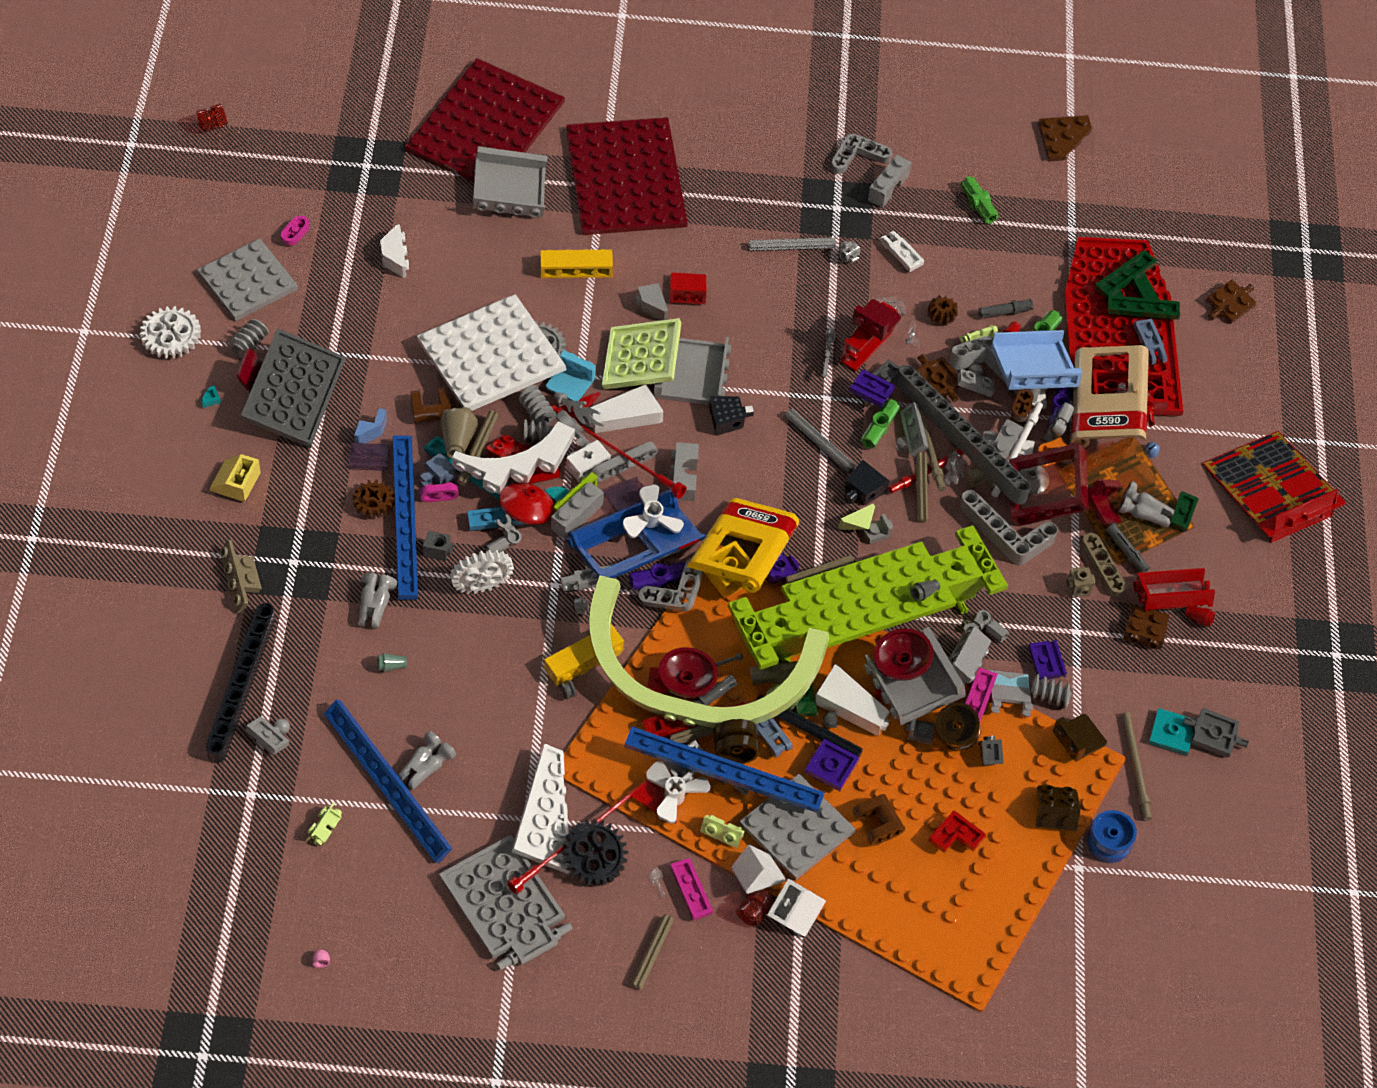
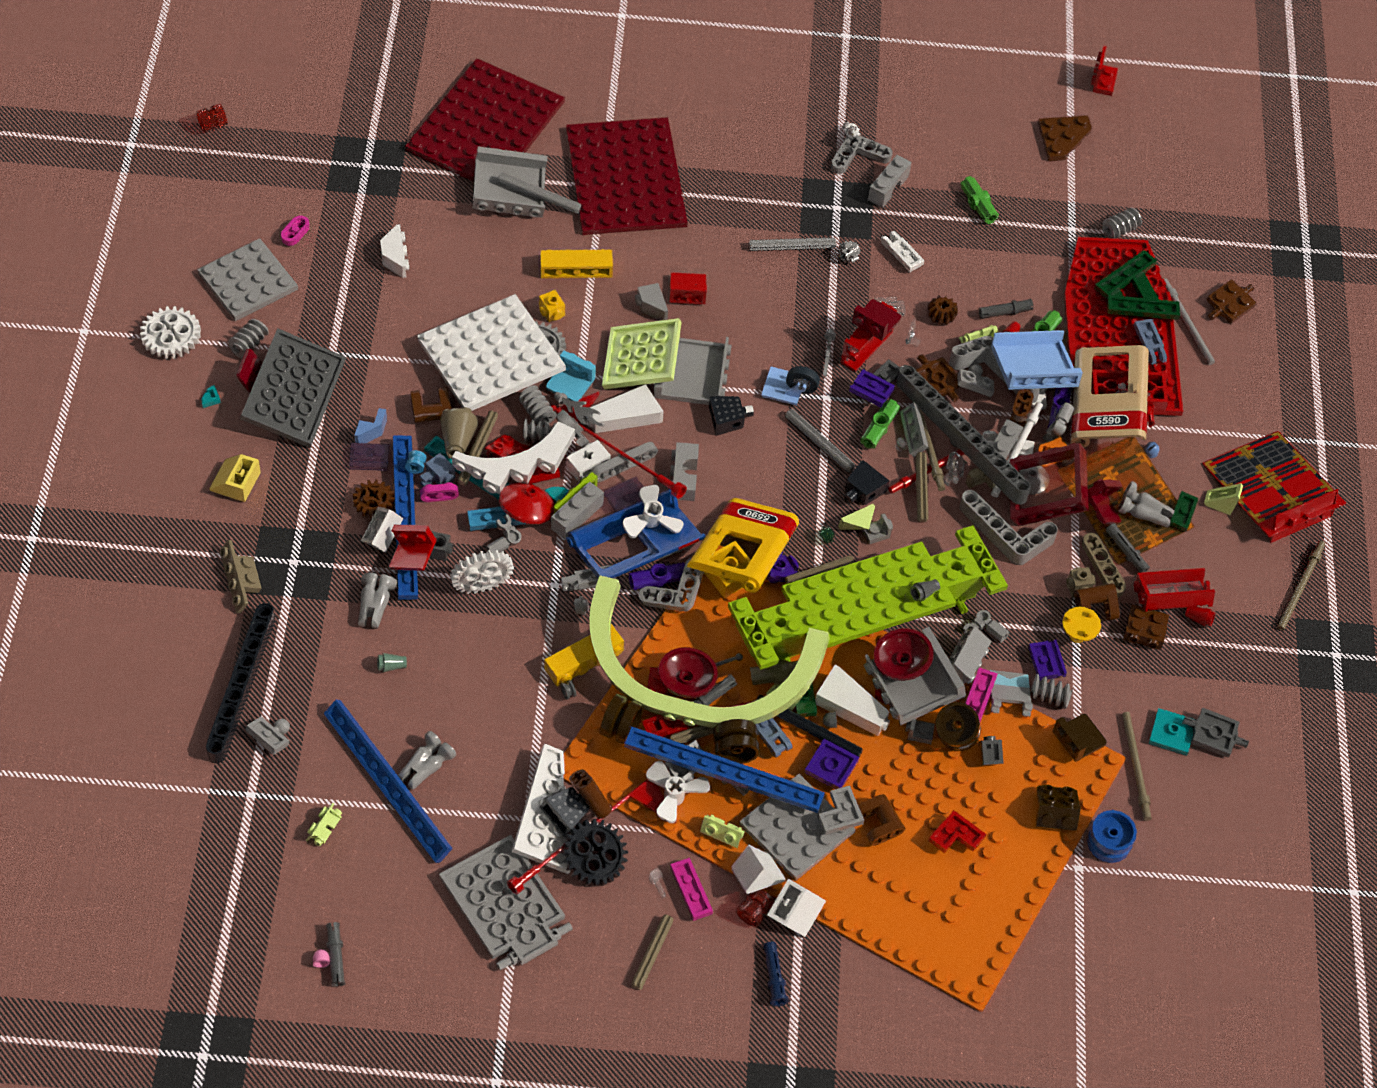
(335, 952): none -> dark grey pin
(379, 529): none -> white slope
(413, 548): none -> red bracket
(415, 462): none -> dark azure wheel
(539, 192): none -> light grey axle
(551, 306): none -> yellow brick
(565, 809): none -> black torso
(591, 793): none -> reddish brown connector
(620, 718): none -> dark brown wheel
(776, 982): none -> dark blue pin
(788, 385): none -> plate
(826, 534): none -> clear green plate
(846, 813): none -> light grey plate
(850, 129): none -> white axle
(1081, 624): none -> yellow piece
(1098, 594): none -> reddish brown connector
(1105, 76): none -> red bracket
(1122, 223): none -> light grey piece
(1192, 329): none -> light grey bar
(1224, 498): none -> yellowish green slope
(1314, 559): none -> dark tan bar

